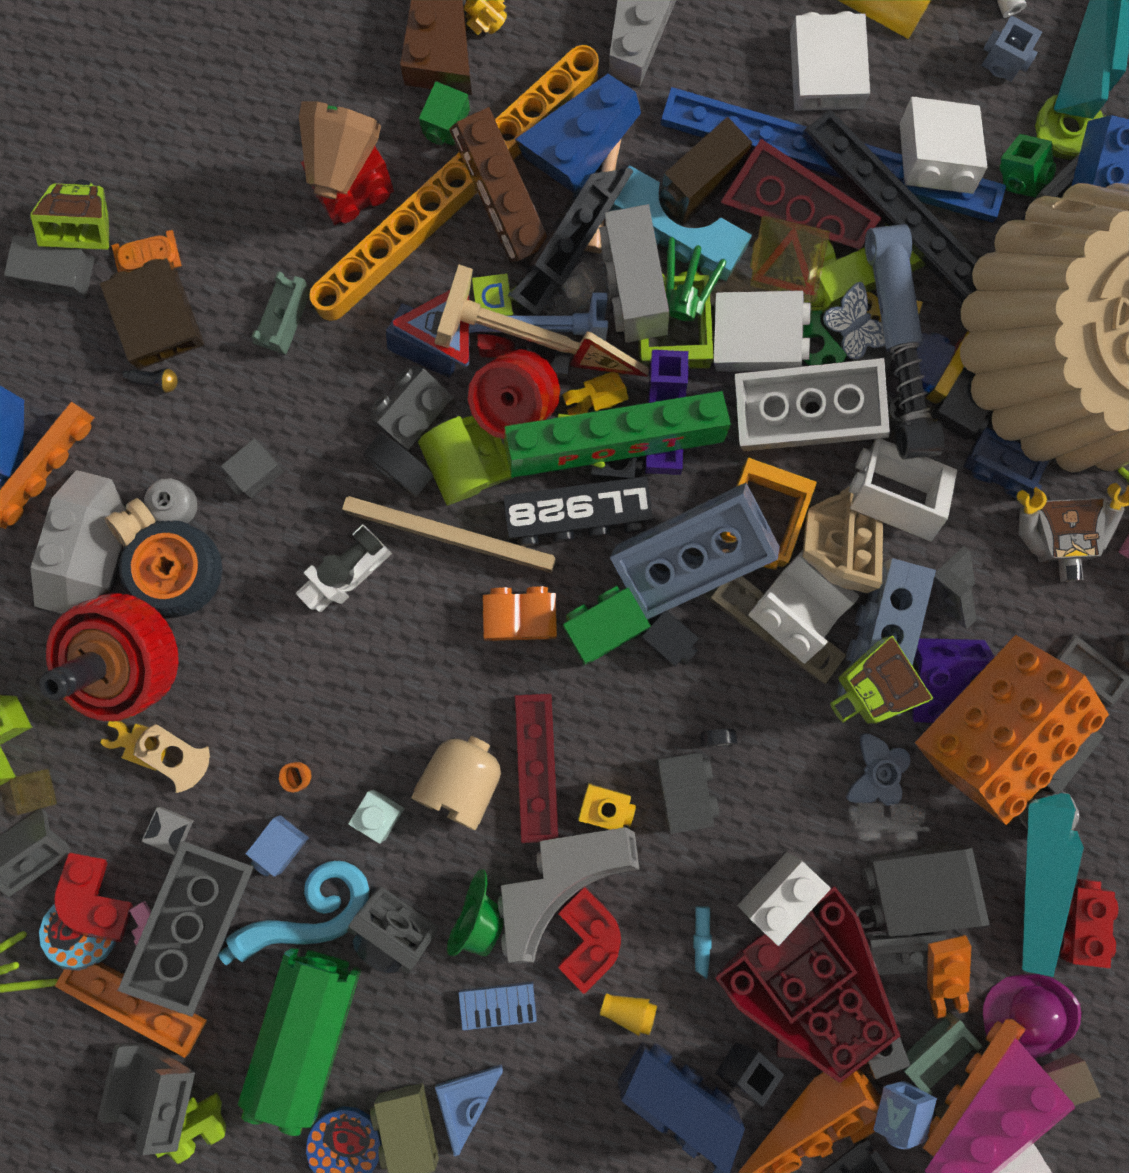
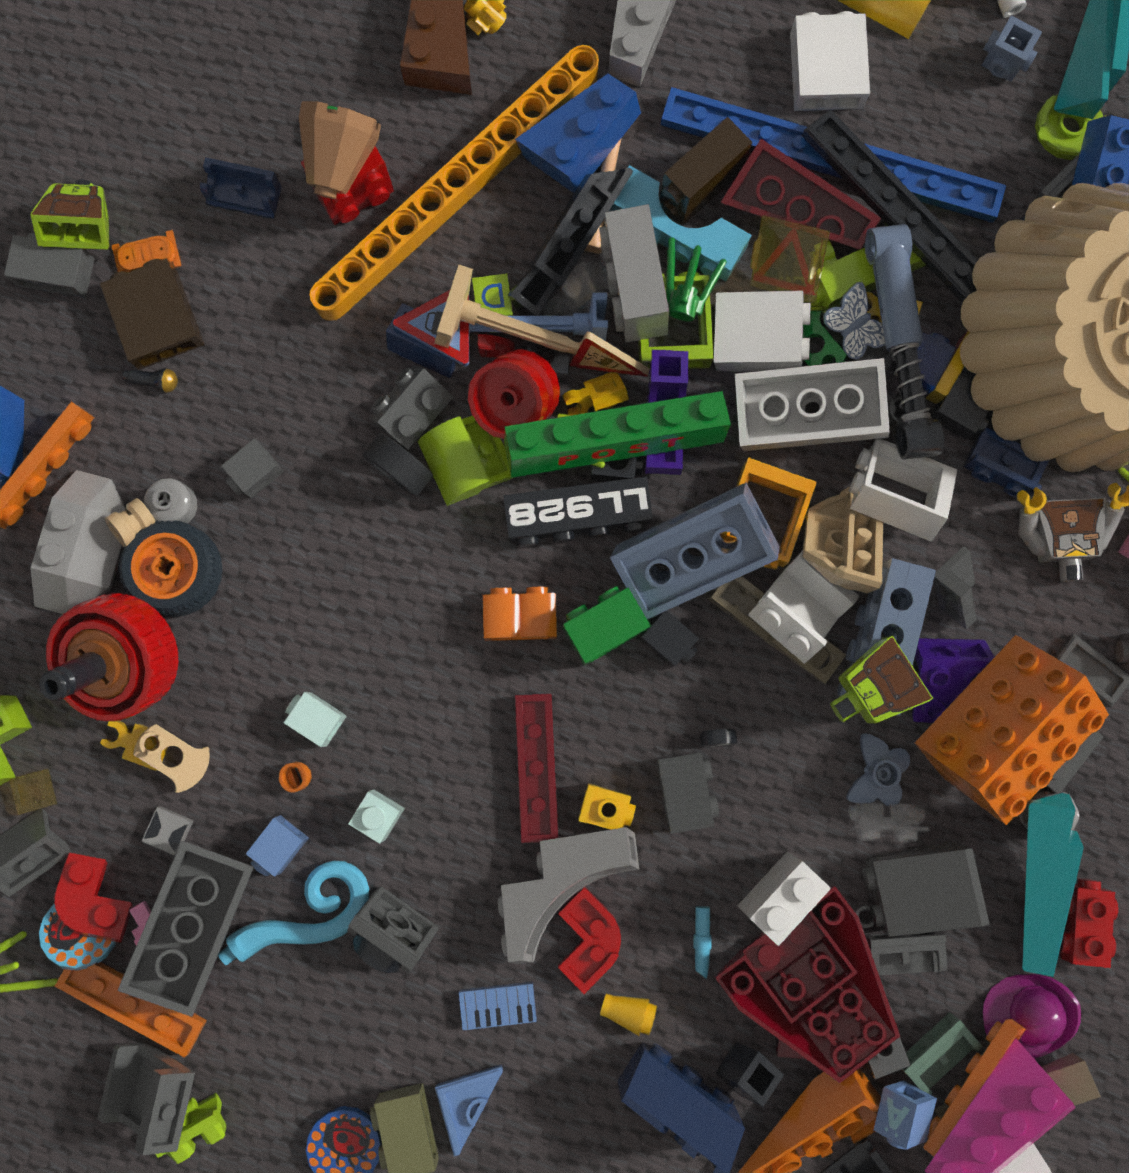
(241, 188): none -> dark blue hinge
(282, 314): sand green hinge -> none
(298, 1041): green brick -> none
(314, 718): none -> light aqua brick
(343, 572): hips -> none
(441, 111): green brick -> none
(449, 534): tan tile -> none
(460, 780): tan cylinder -> none
(478, 922): green piece -> none
(499, 184): reddish brown brick -> none
(942, 145): white brick -> none
(949, 974): orange hinge -> none
(1028, 165): green brick -> none

